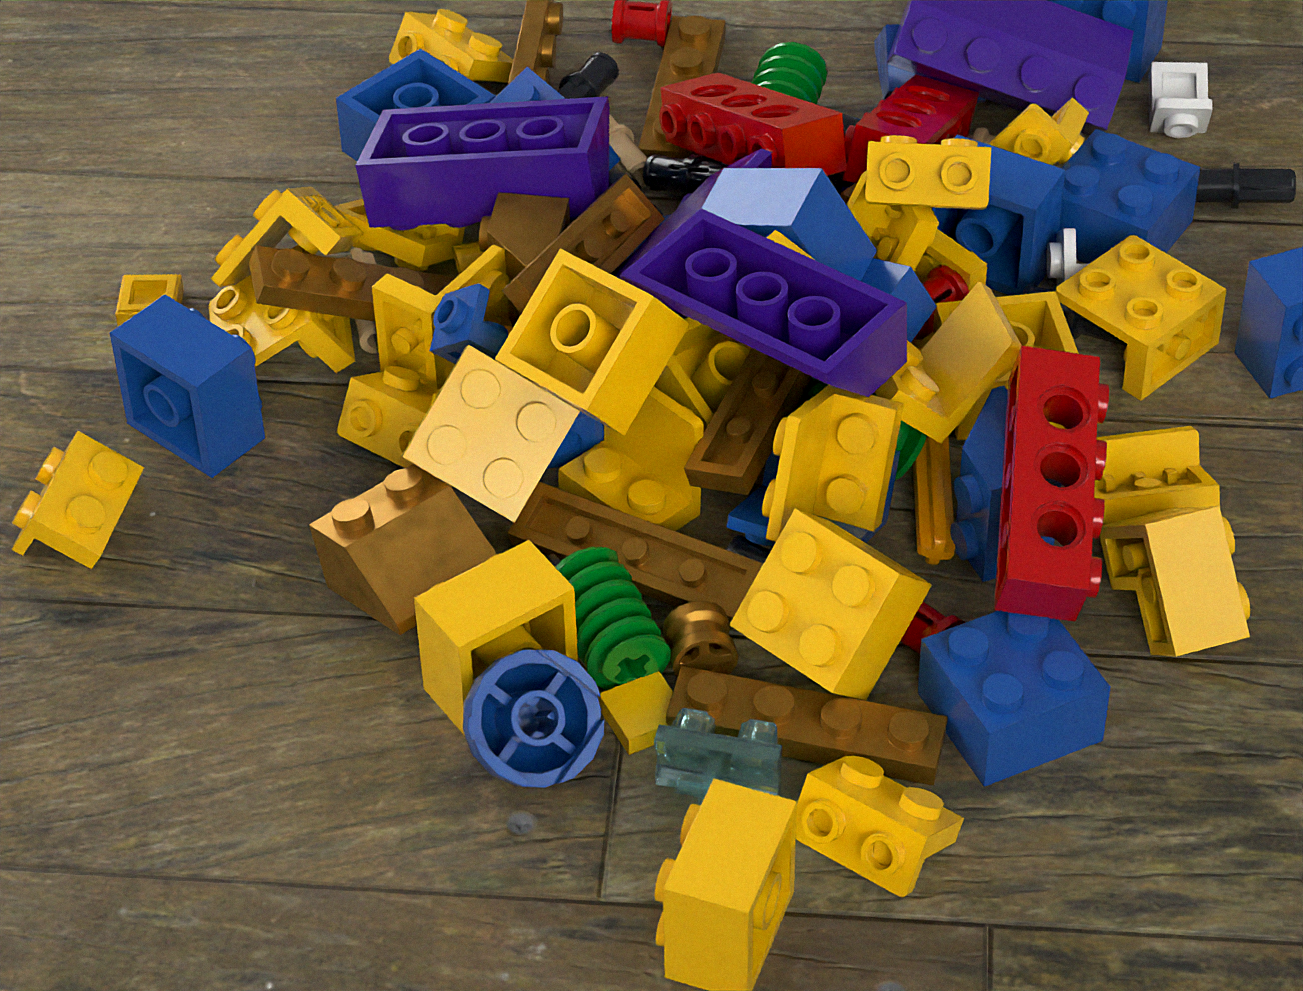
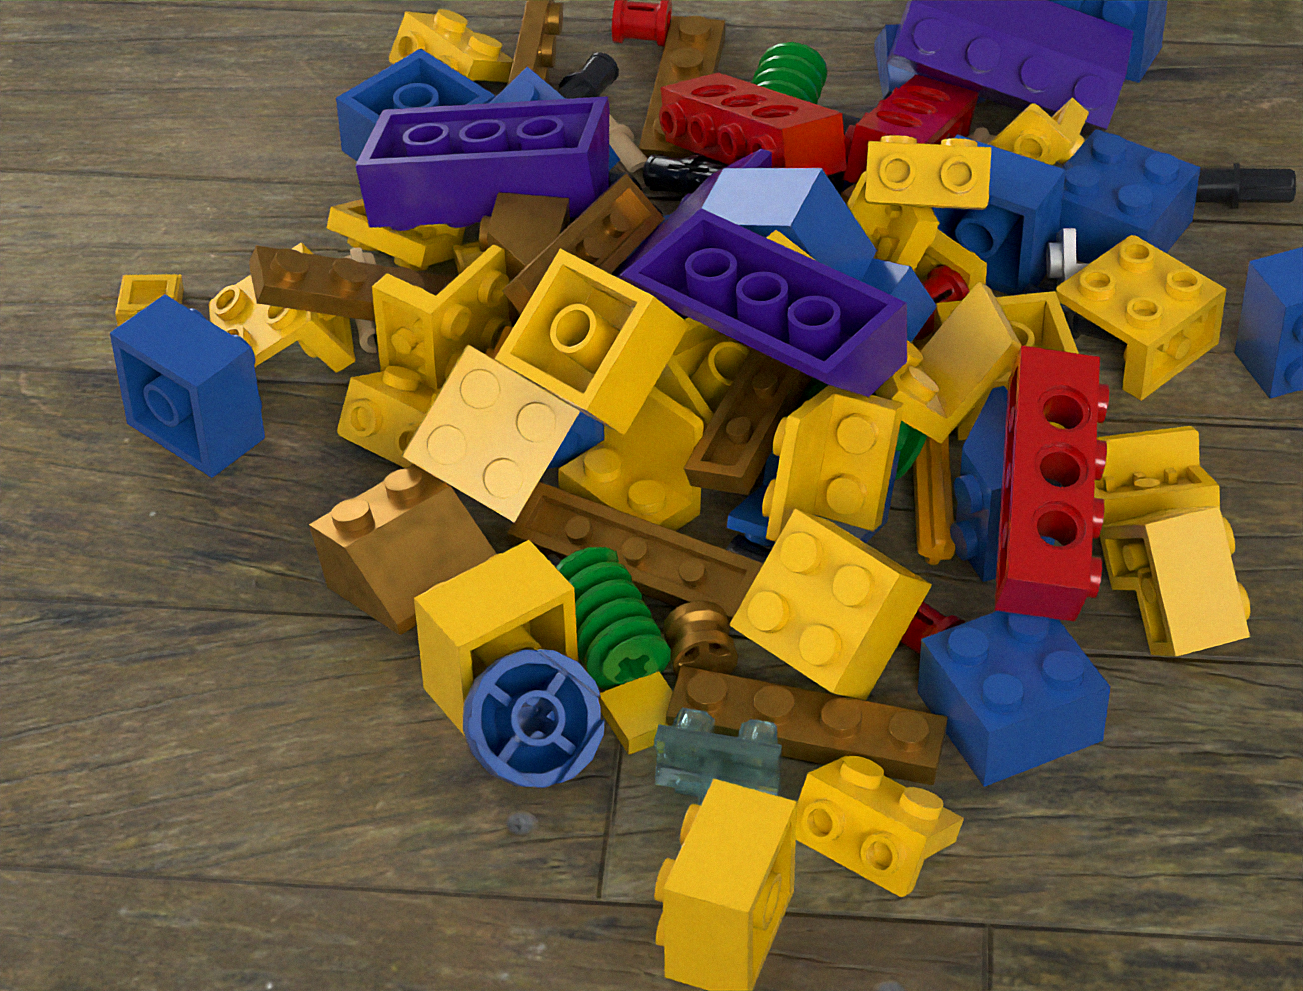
(80, 500): yellow bracket -> none
(296, 211): yellow bracket -> none
(461, 323): blue bracket -> none
(1179, 98): white bracket -> none

